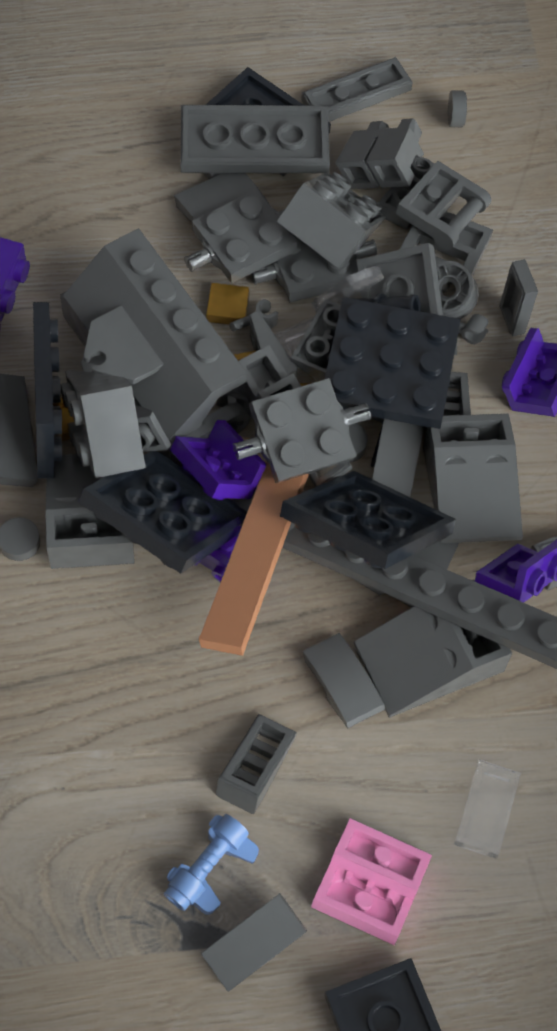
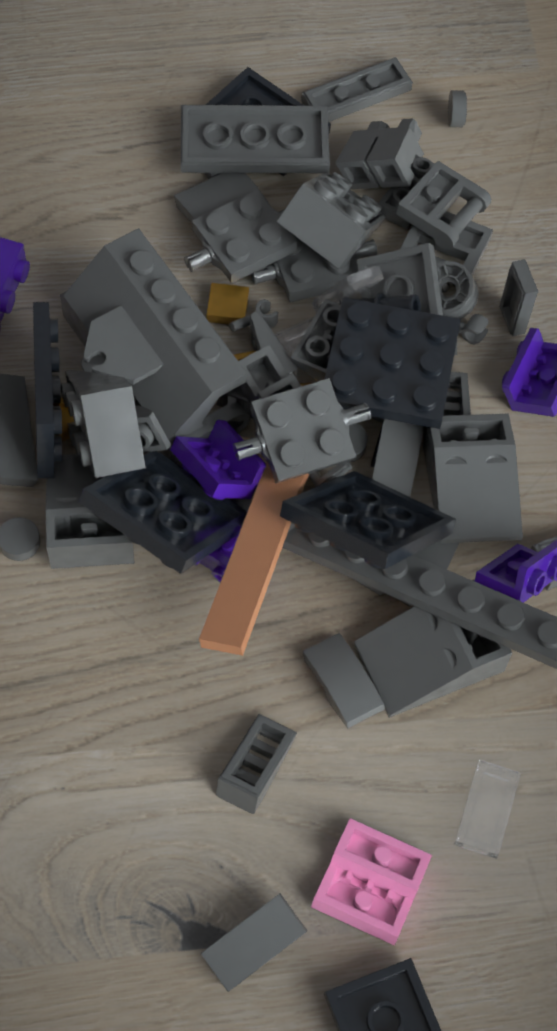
(188, 884): medium blue piece -> none

